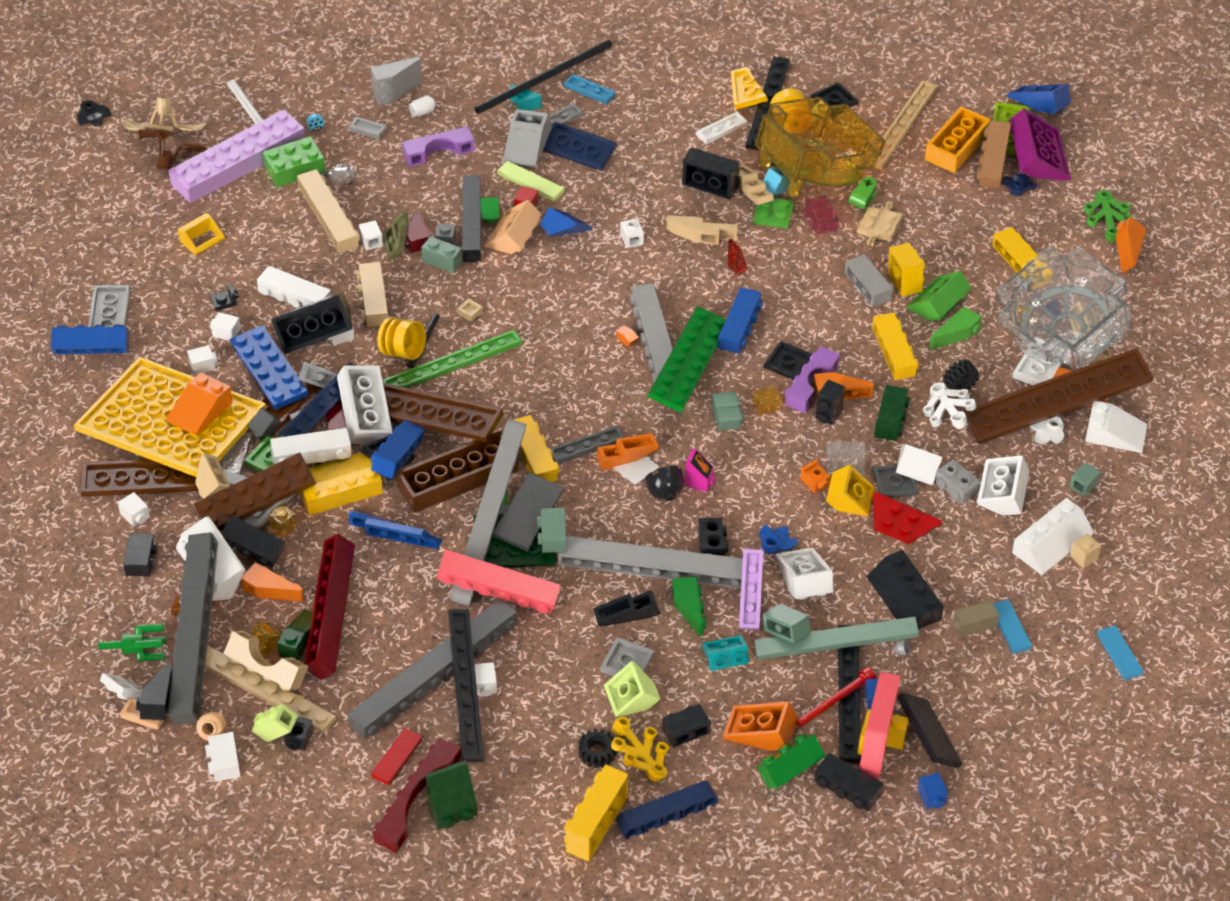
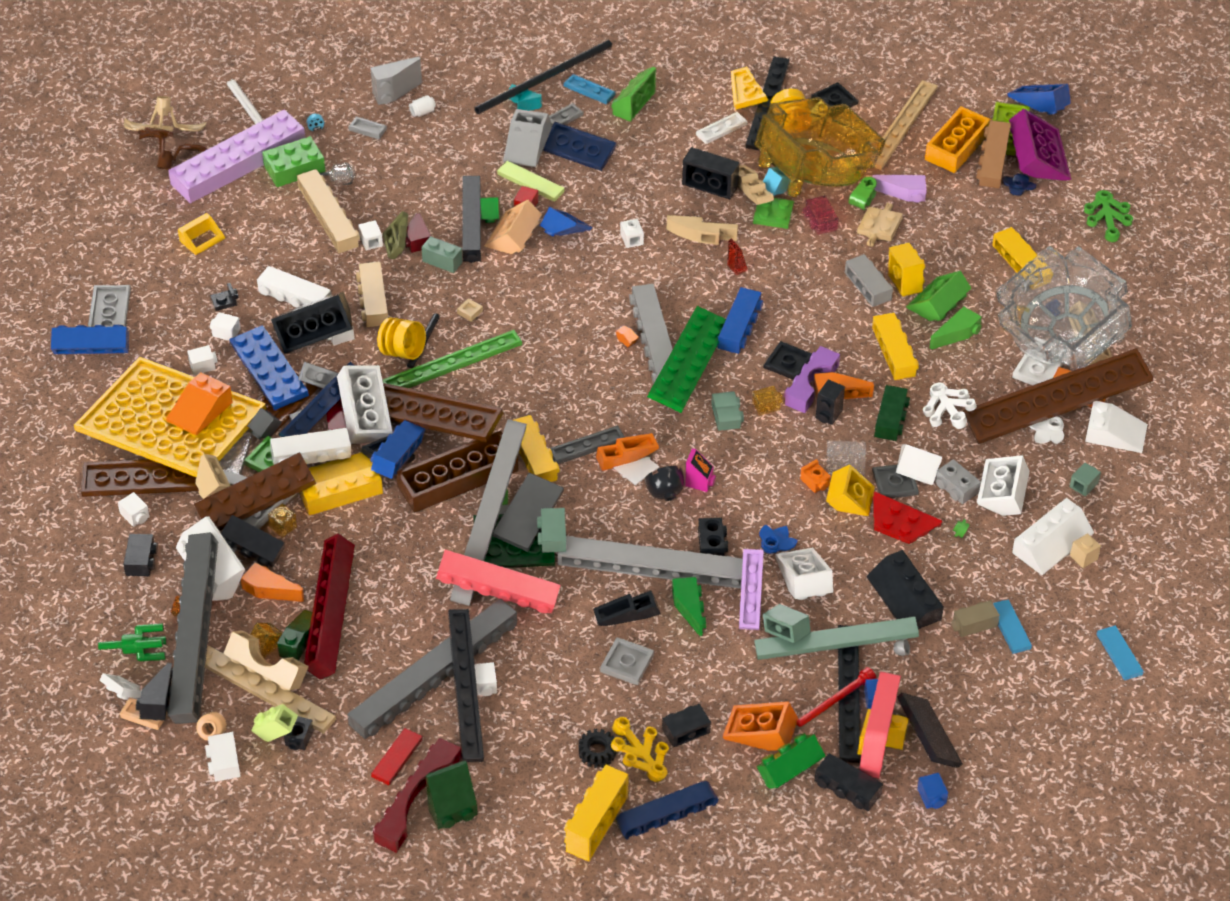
(92, 115): black plate -> none
(391, 530): blue wedge -> none
(446, 233): dark grey brick -> none
(456, 140): medium lavender arch -> none
(631, 691): yellowish green slope -> none
(635, 95): none -> bright green slope
(726, 652): teal bracket -> none
(902, 186): none -> lavender slope
(960, 528): none -> bright green plate
(961, 375): black tyre -> none
(1129, 242): orange slope -> none

